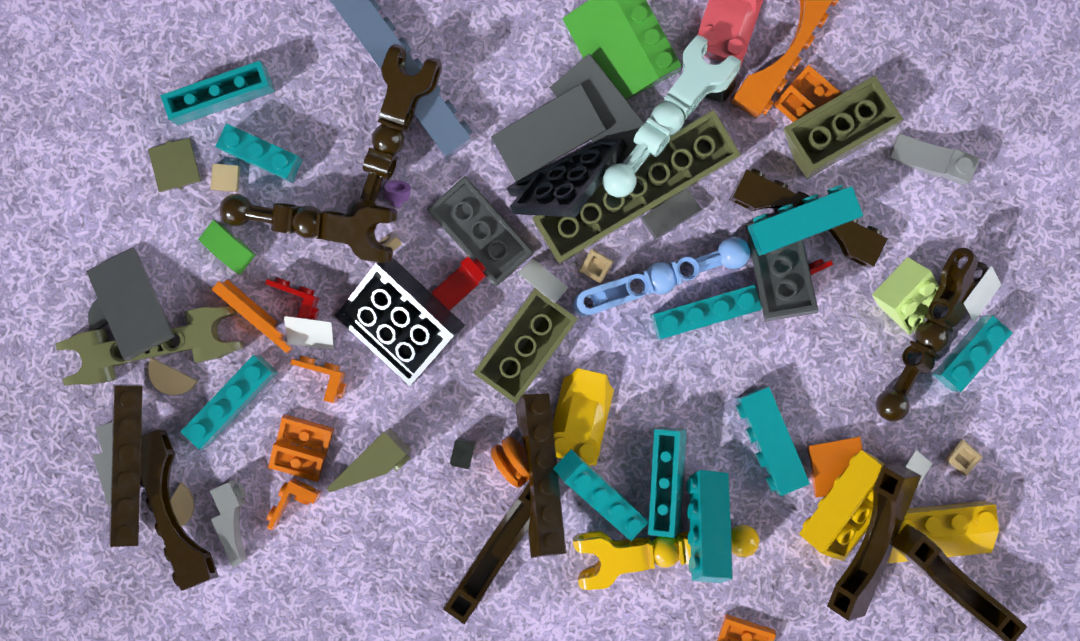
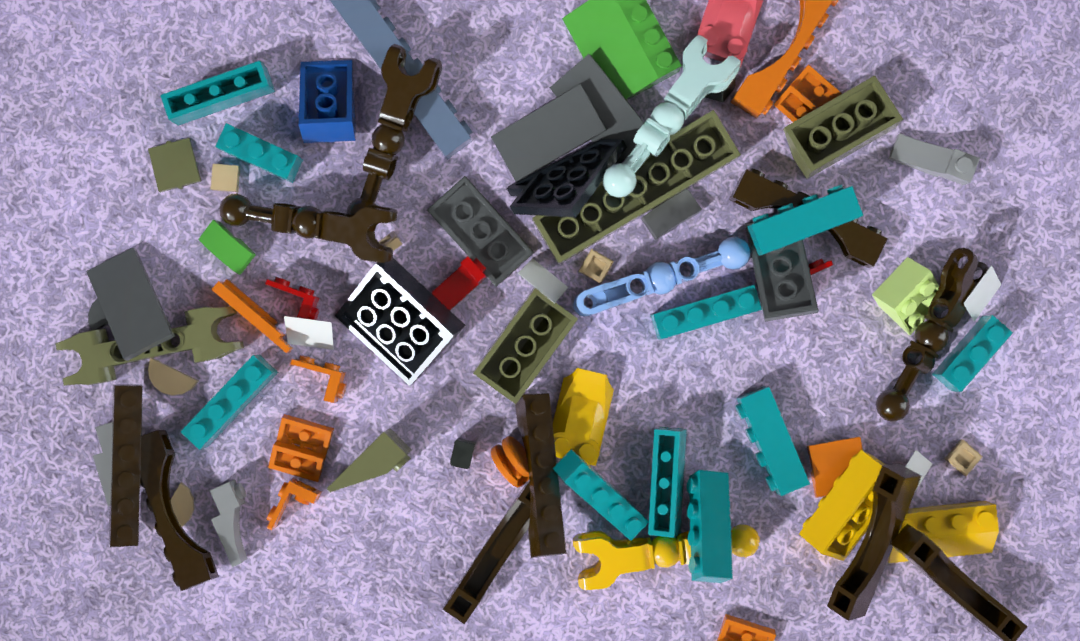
(327, 101): none -> blue slope
(397, 192): medium lavender tile -> none

